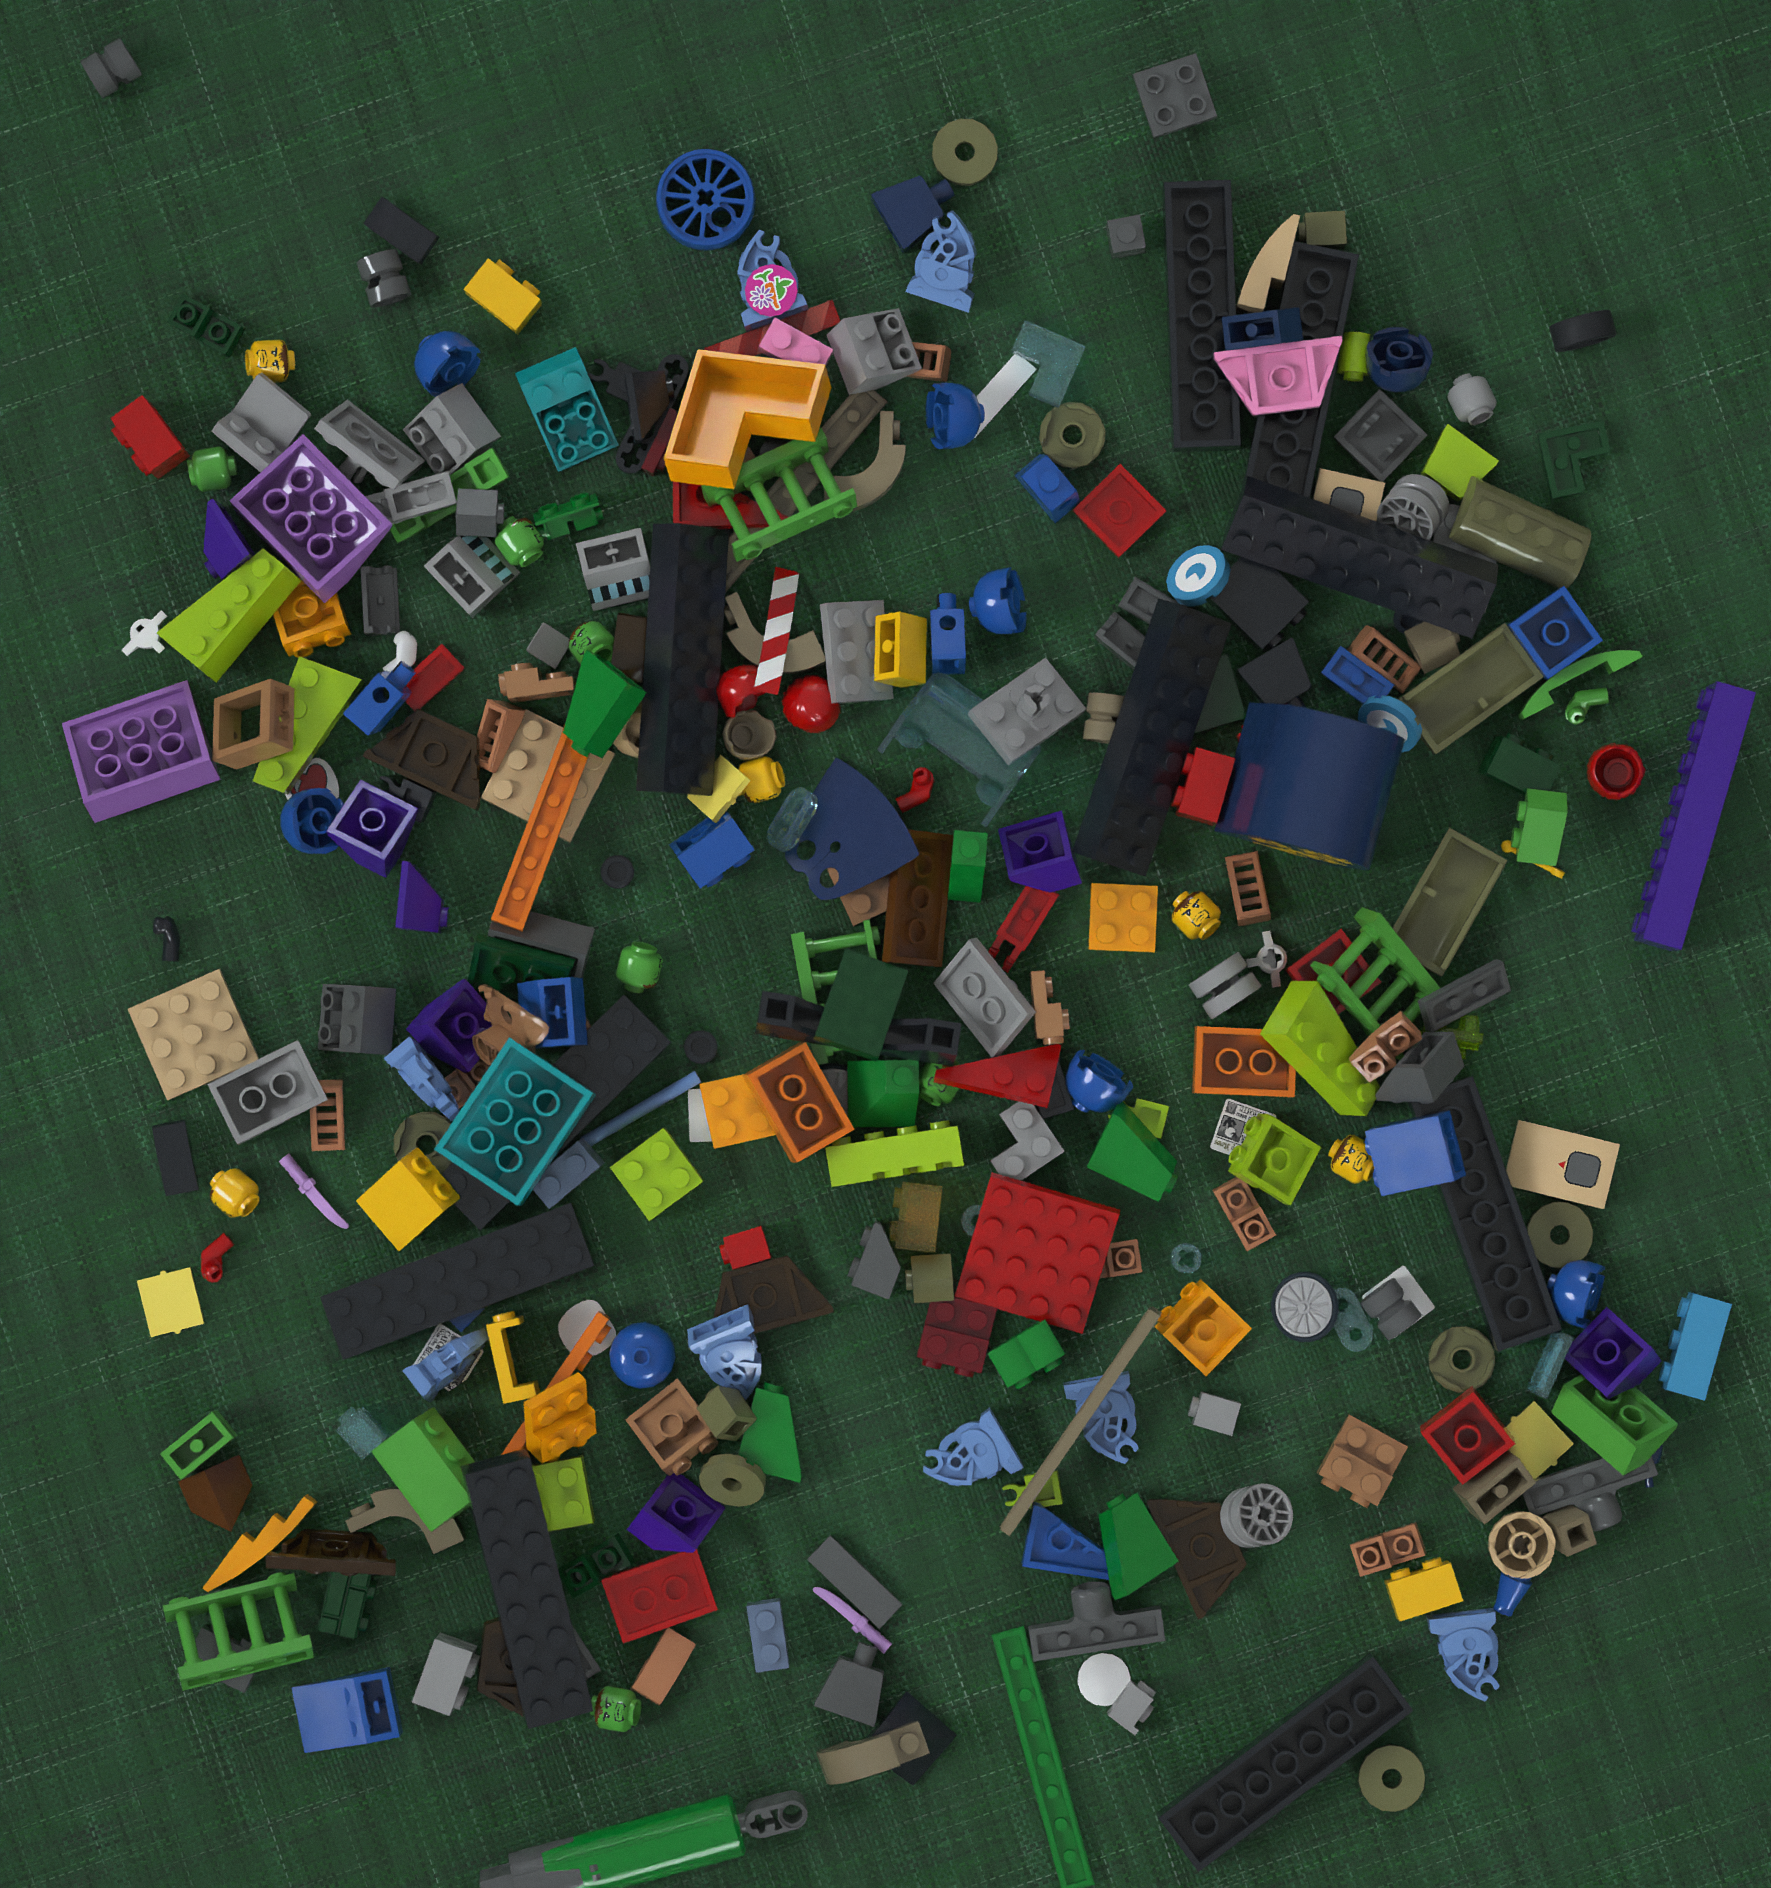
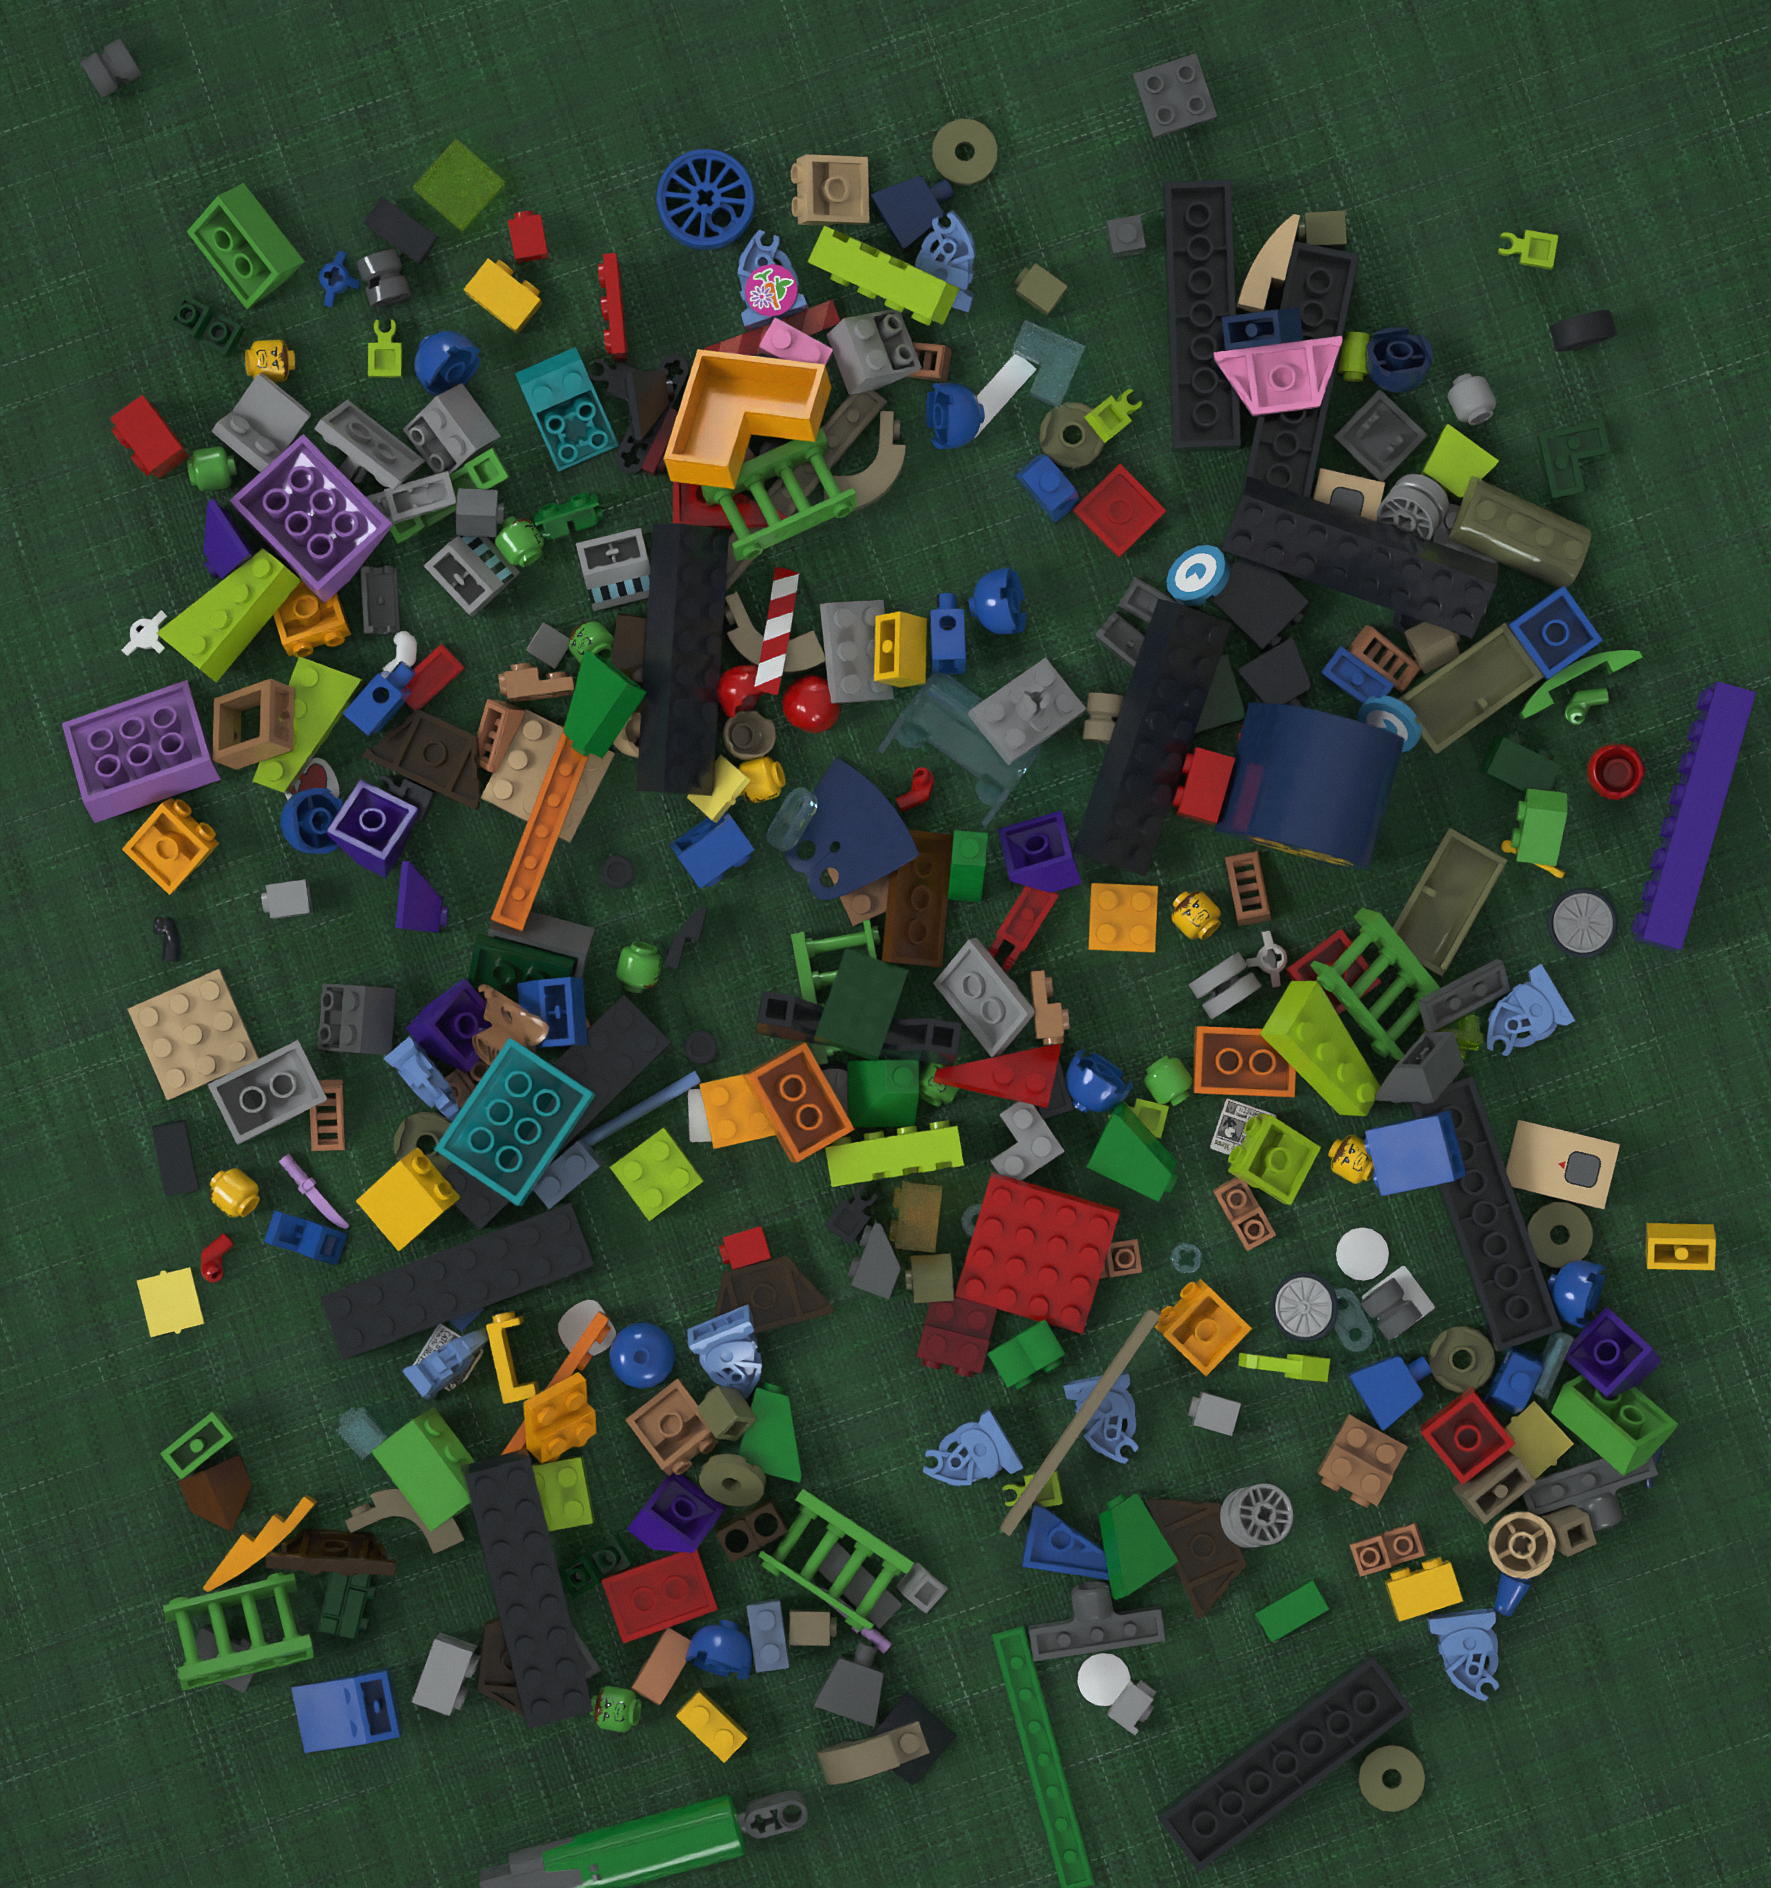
(171, 844): none -> light orange plate
(245, 245): none -> bright green slope
(287, 899): none -> light grey brick
(305, 1237): none -> blue slope
(339, 281): none -> blue piece
(385, 356): none -> lime plate
(459, 185): none -> clear neon green plate
(528, 237): none -> red brick
(613, 307): none -> red plate
(691, 929): none -> black slope
(712, 1725): none -> yellow brick
(721, 1650): none -> blue cylinder
(748, 1527): none -> dark brown piece
(812, 1627): none -> dark tan brick
(831, 190): none -> tan plate
(848, 1218): none -> black plate
(865, 1546): none -> bright green fence
(883, 276): none -> lime wedge
(921, 1588): none -> light grey slope
(1040, 289): none -> olive brick
(1112, 415): none -> lime plate
(1168, 1080): none -> bright green head
(1291, 1611): none -> green tile
(1294, 1366): none -> lime piece
(1362, 1254): none -> white sticker
(1379, 1050): nougat slope -> none
(1390, 1387): none -> blue torso
(1515, 1380): none -> blue torso
(1529, 1008): none -> medium blue piece
(1535, 248): none -> lime plate
(1582, 923): none -> light grey wheel
(1680, 1246): none -> yellow brick
(1695, 1345): dark azure brick -> none

